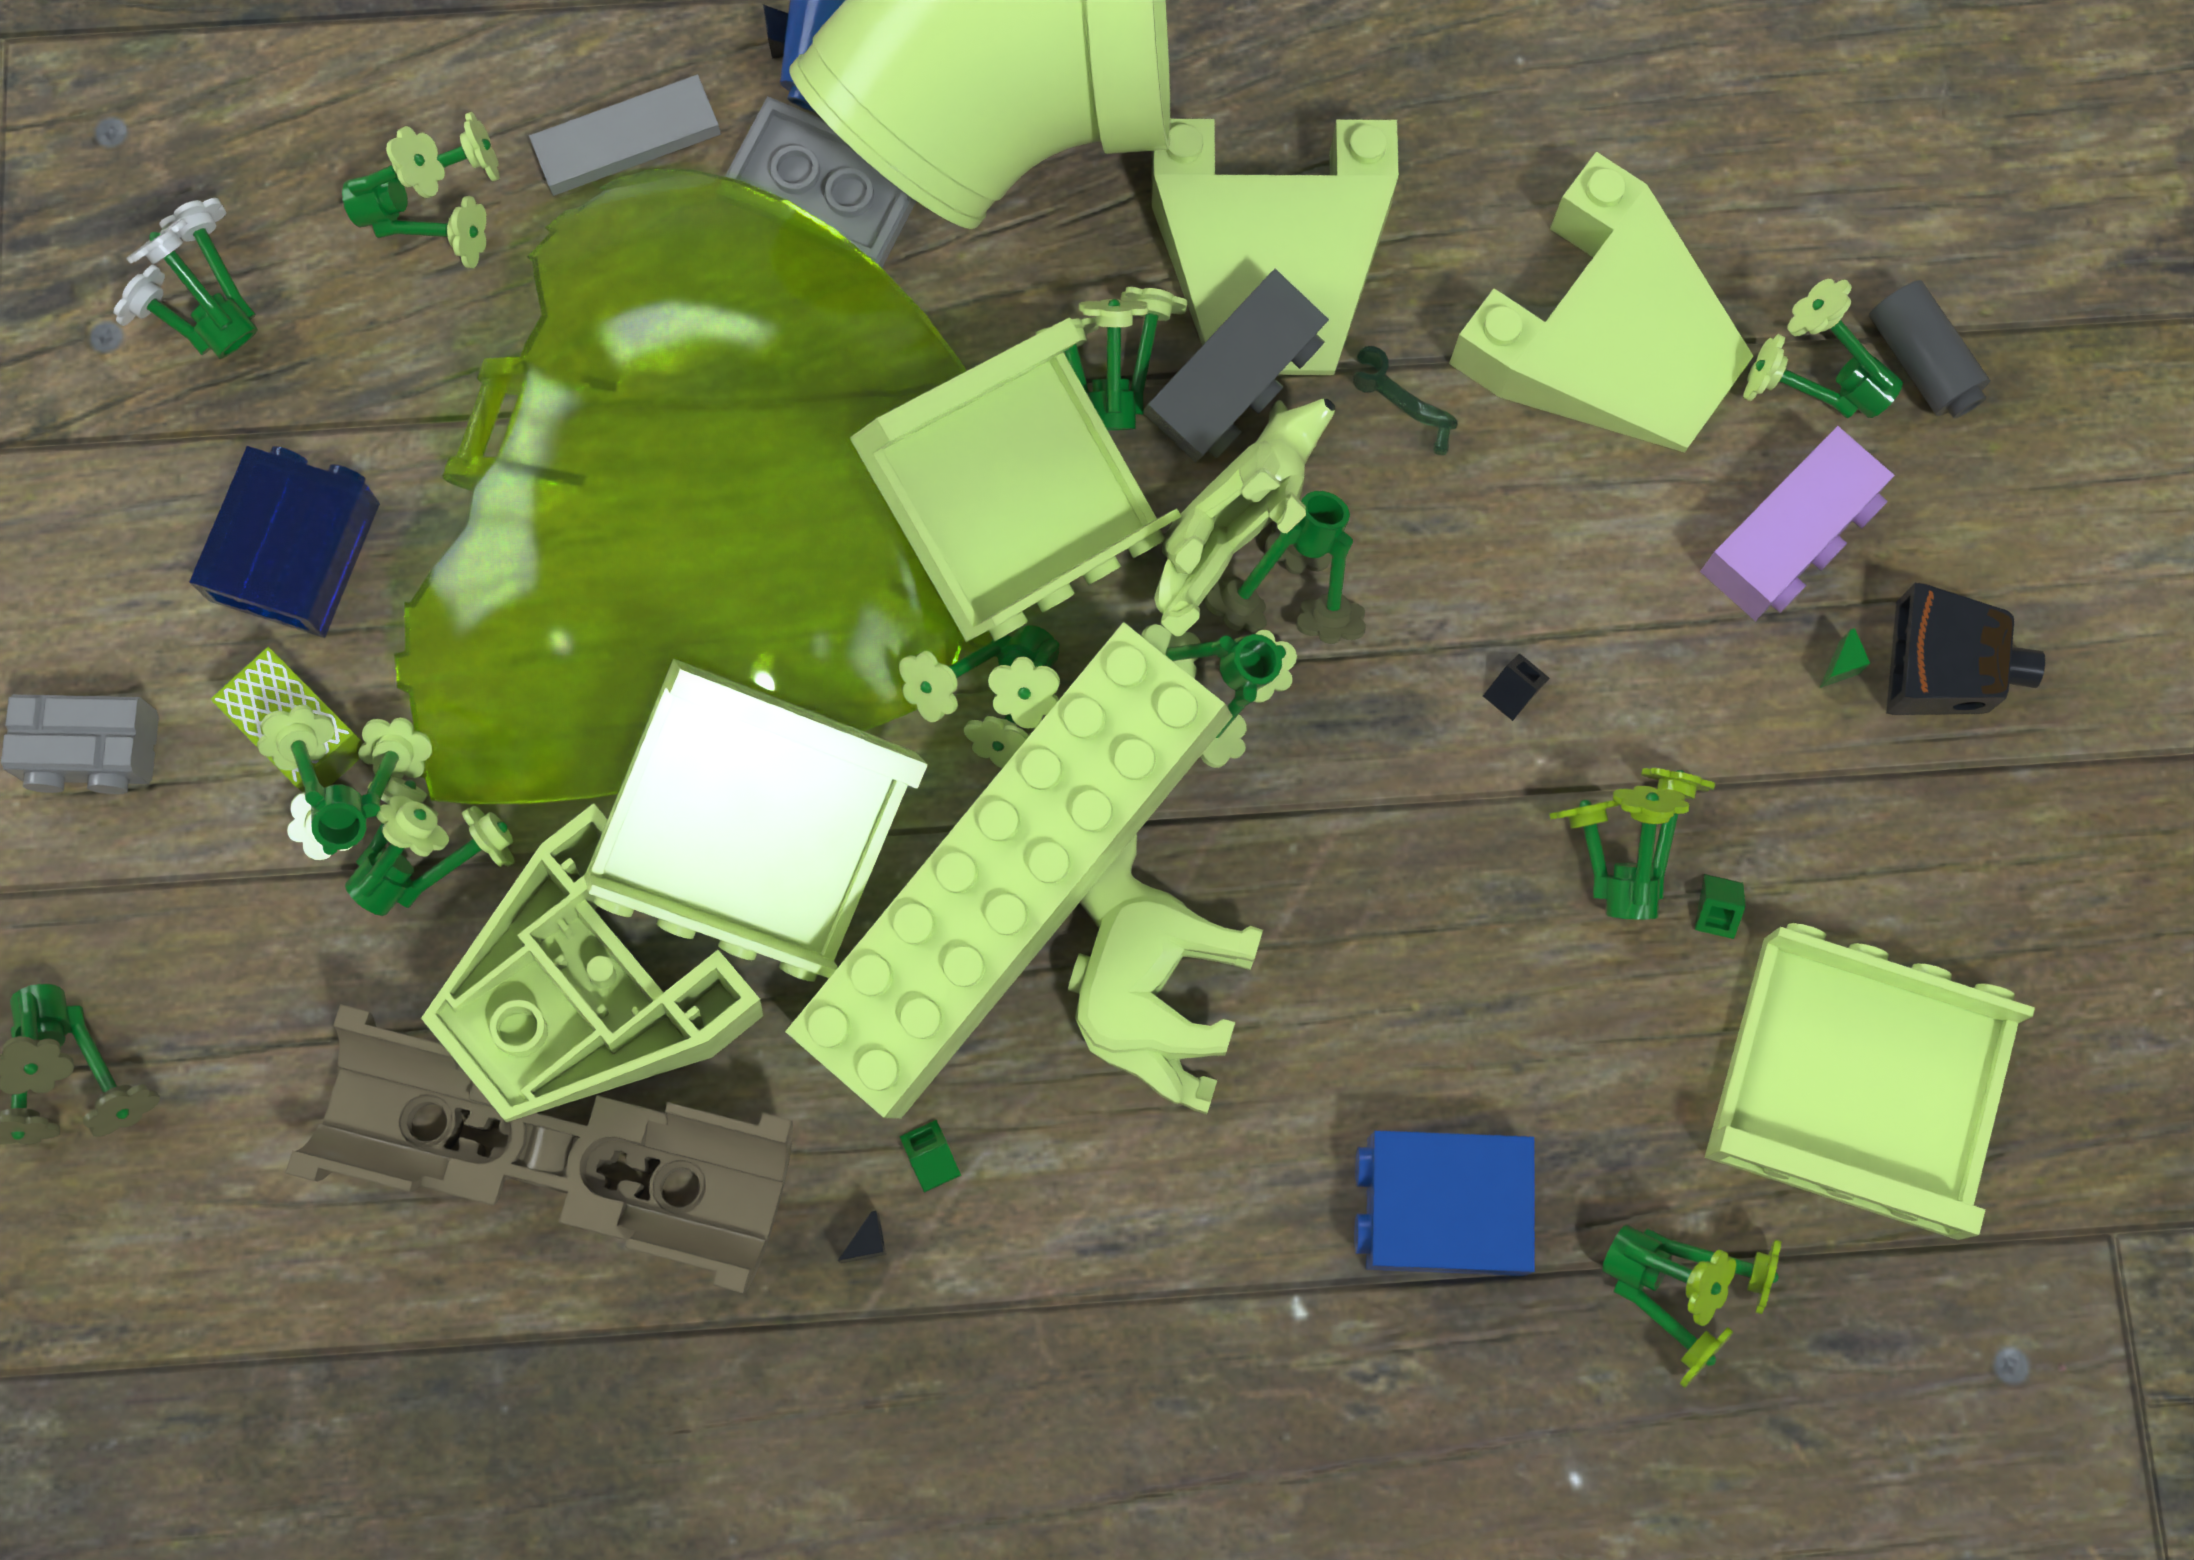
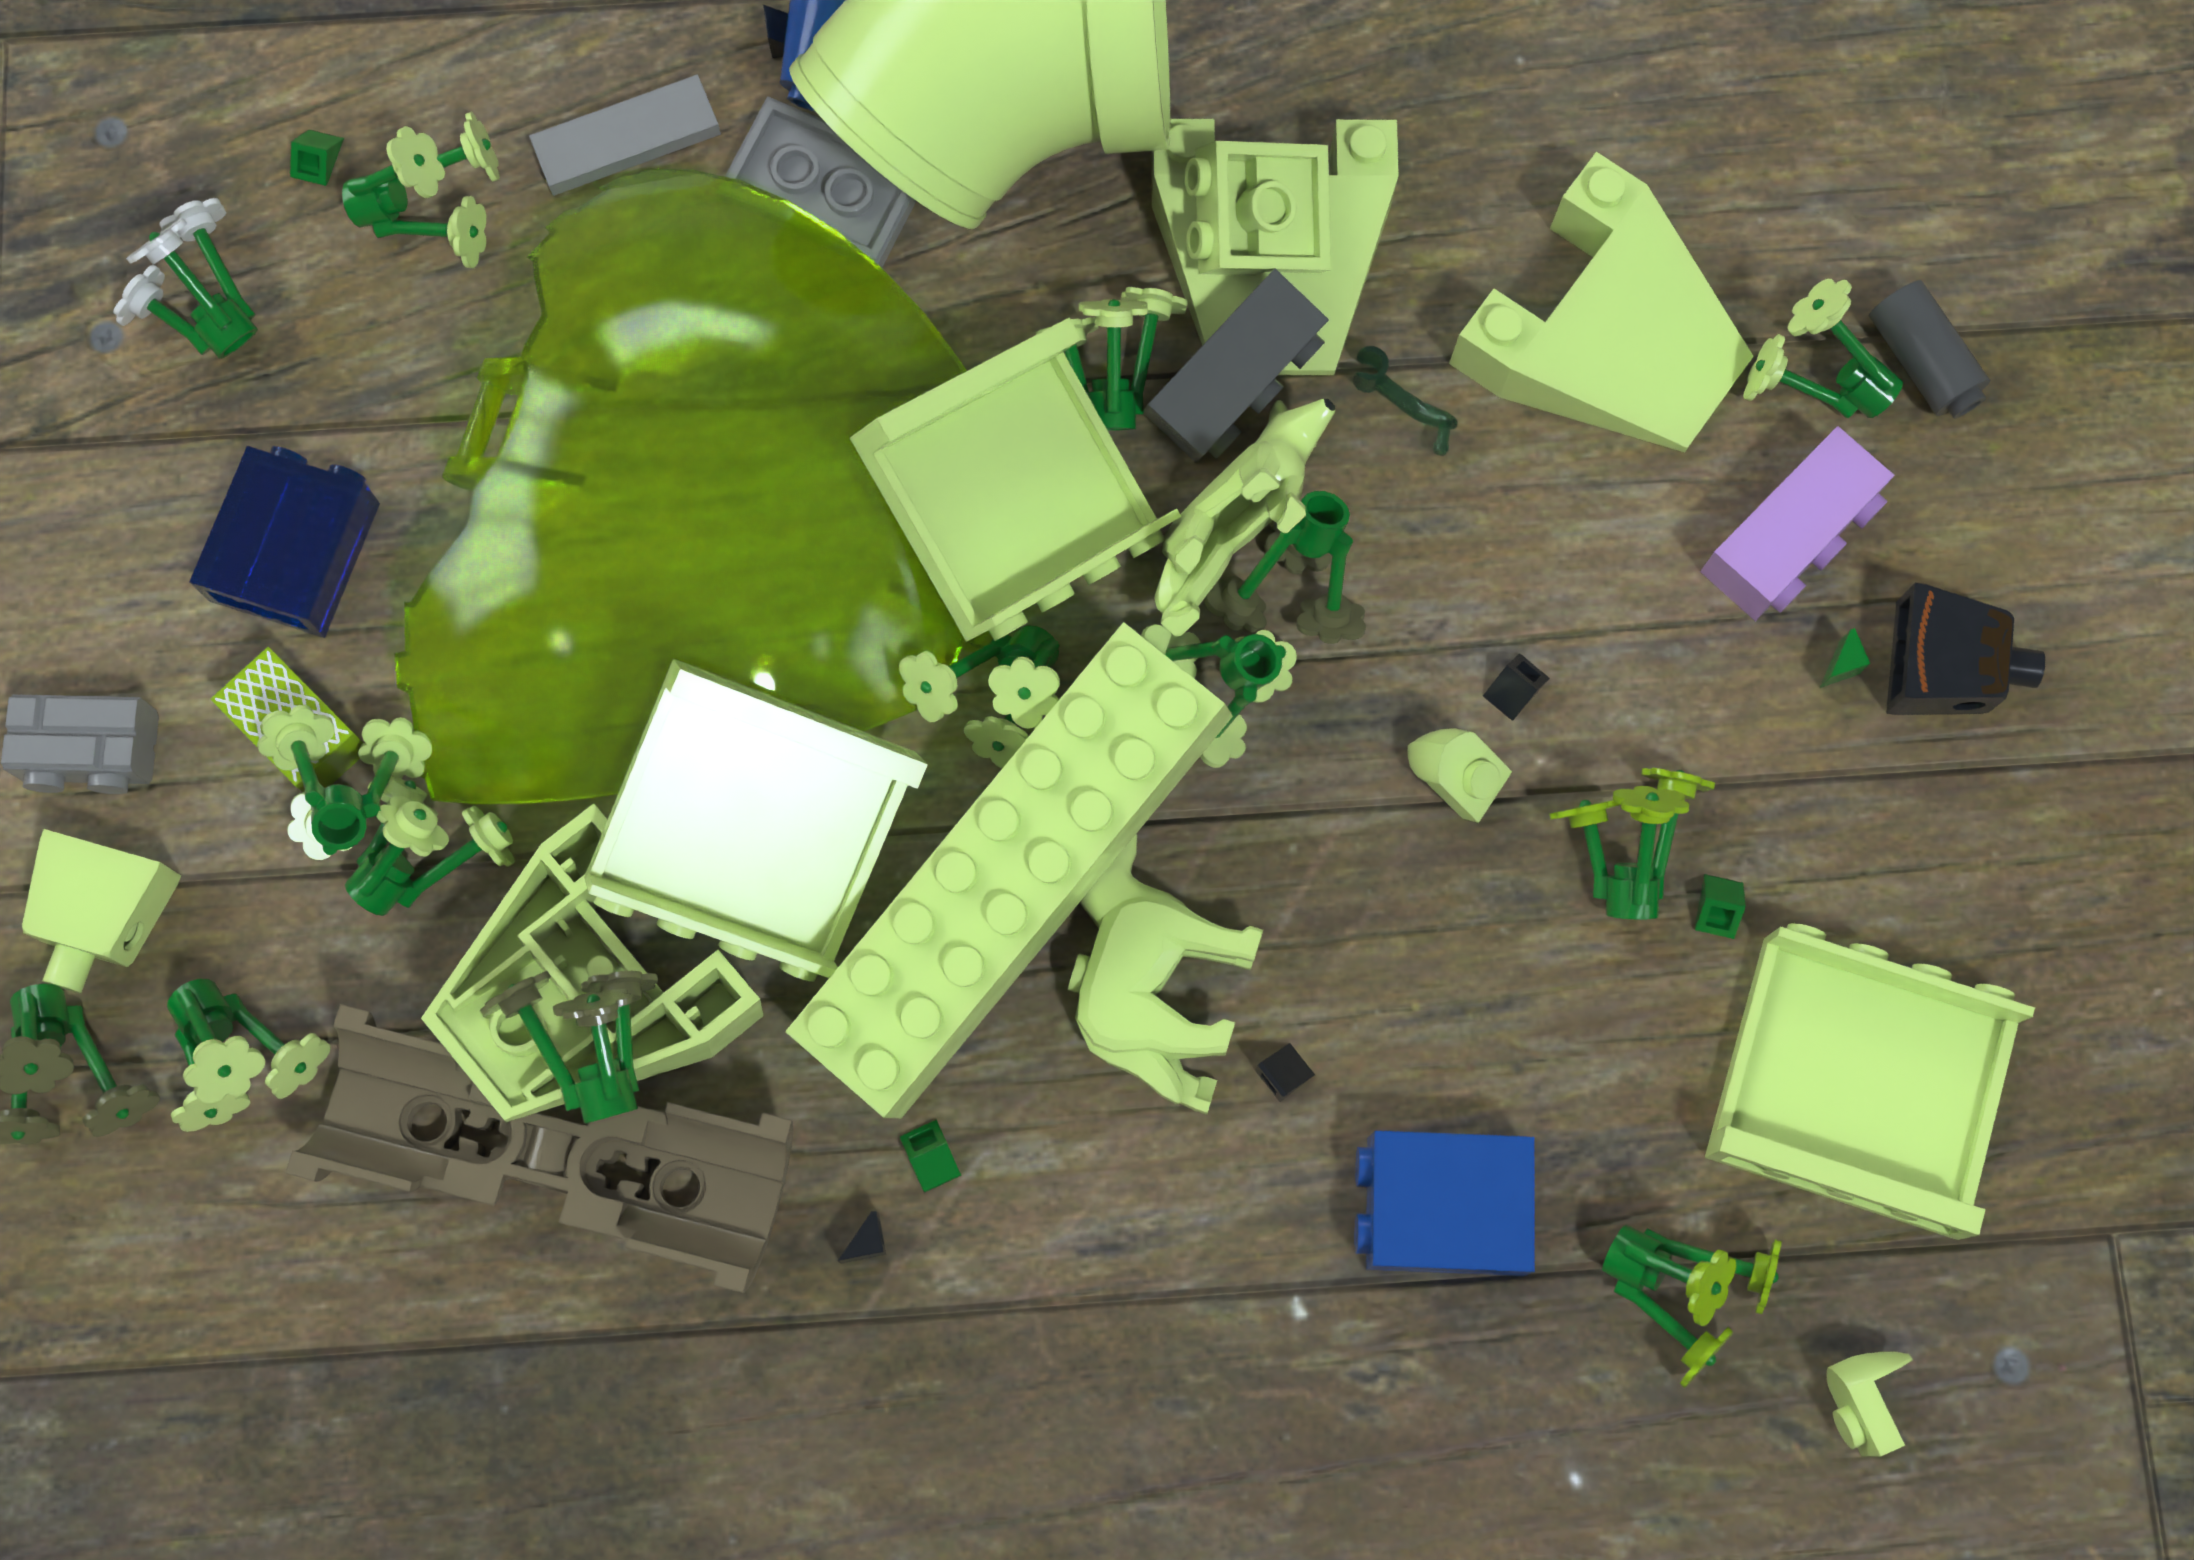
(92, 905): none -> yellowish green torso
(222, 1069): none -> yellowish green plant
(314, 156): none -> green piece
(605, 1086): none -> plant
(1259, 208): none -> yellowish green plate
(1284, 1072): none -> black piece
(1459, 770): none -> yellowish green plate
(1861, 1410): none -> yellowish green plate

